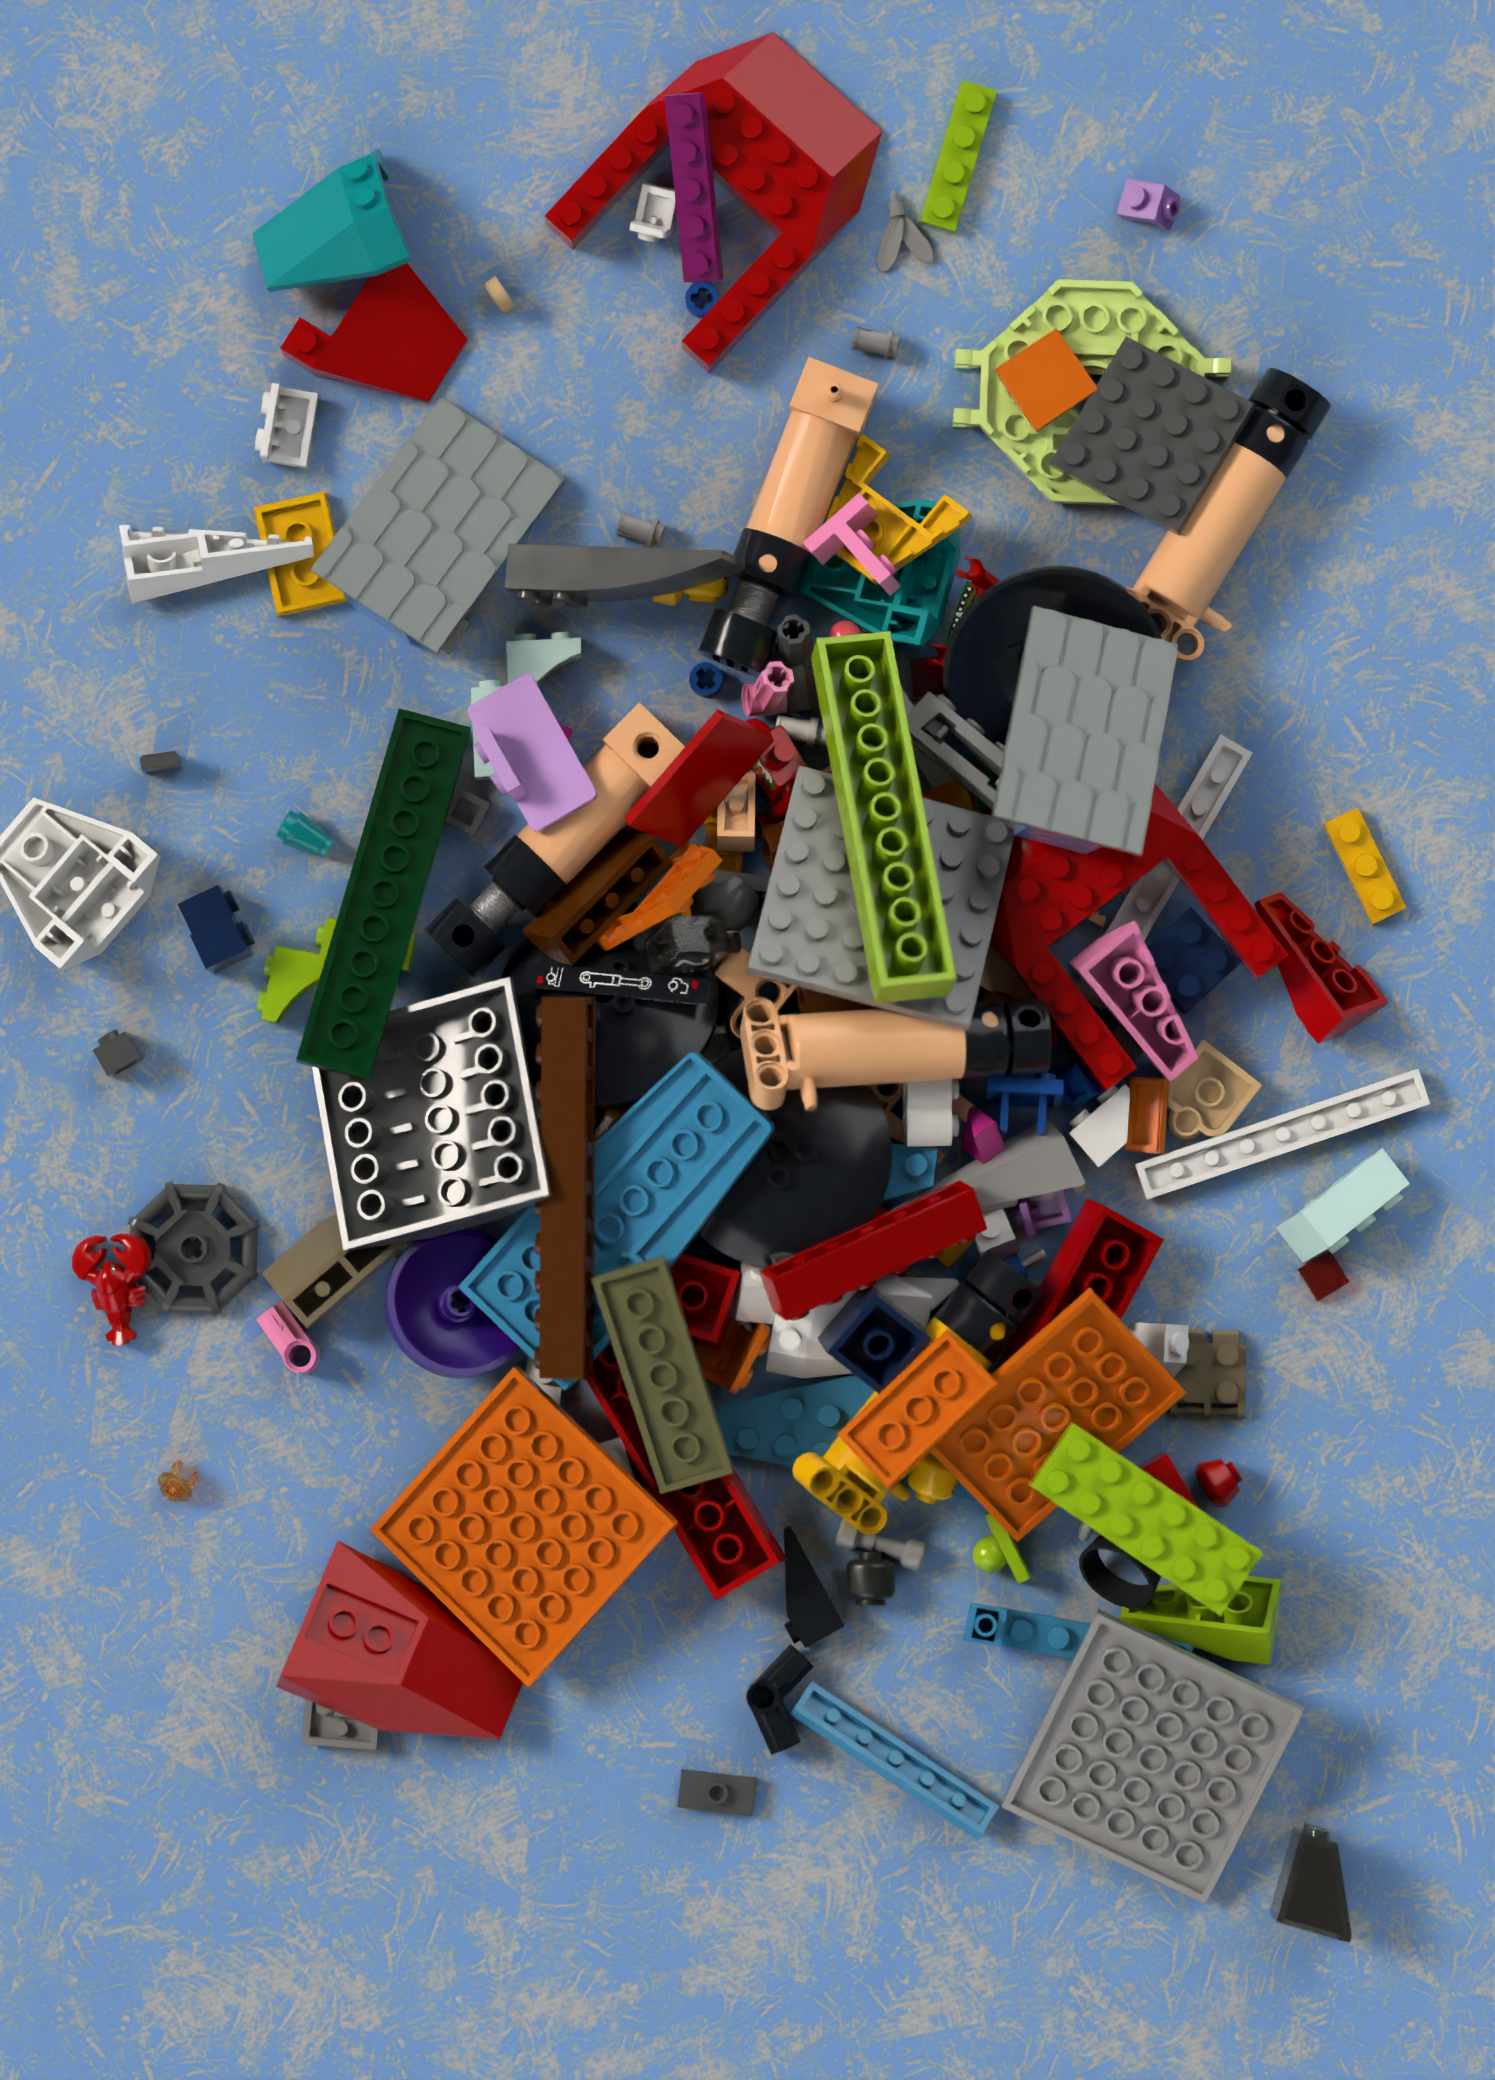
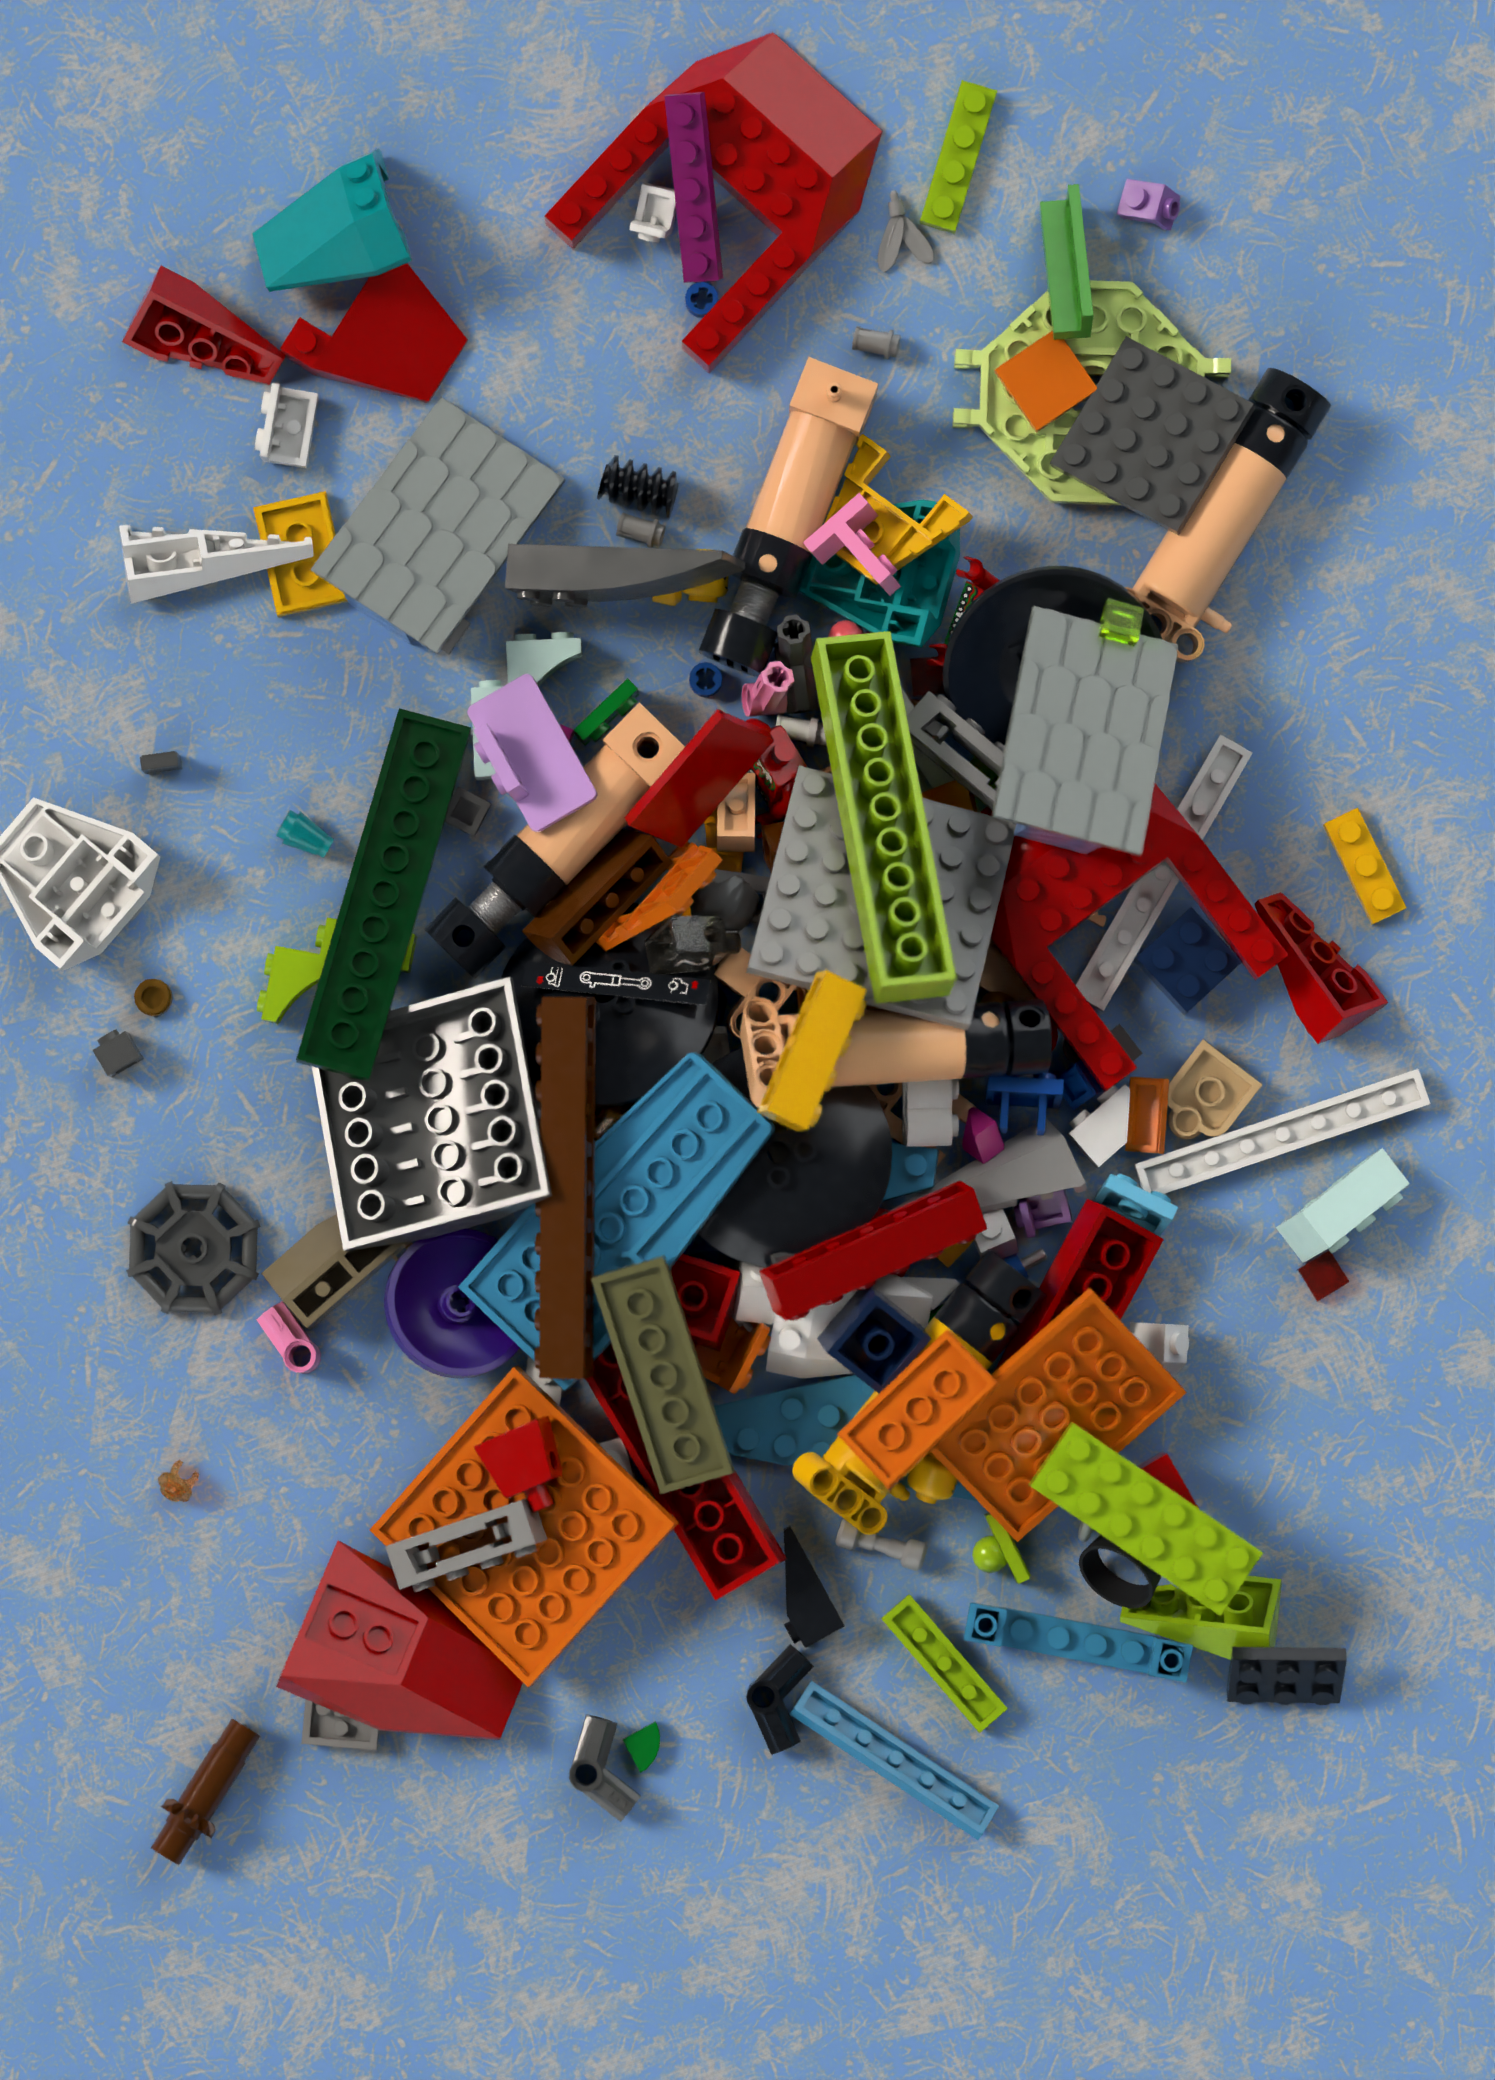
(114, 1284): red animal -> none
(153, 997): none -> pearl gold tile
(192, 326): none -> red wedge
(204, 1793): none -> reddish brown gear
(215, 929): dark blue brick -> none
(411, 1564): none -> light grey brick
(499, 295): tan tile -> none
(523, 1461): none -> red torso
(594, 1749): none -> dark grey piece
(597, 722): none -> green plate
(639, 486): none -> black piece
(644, 1745): none -> green tile
(716, 1792): dark grey plate -> none
(812, 1051): none -> yellow brick
(870, 1579): pearl dark grey head -> none
(944, 1663): none -> lime plate
(1067, 266): none -> bright green fence
(1121, 622): none -> clear neon green tile
(1129, 986): bright pink wedge -> none
(1146, 1209): none -> medium azure plate
(1152, 1756): light grey plate -> none
(1213, 1374): dark tan plate -> none
(1219, 1481): red cone -> none
(1286, 1675): none -> black plate
(1312, 1885): clear smoke slope -> none

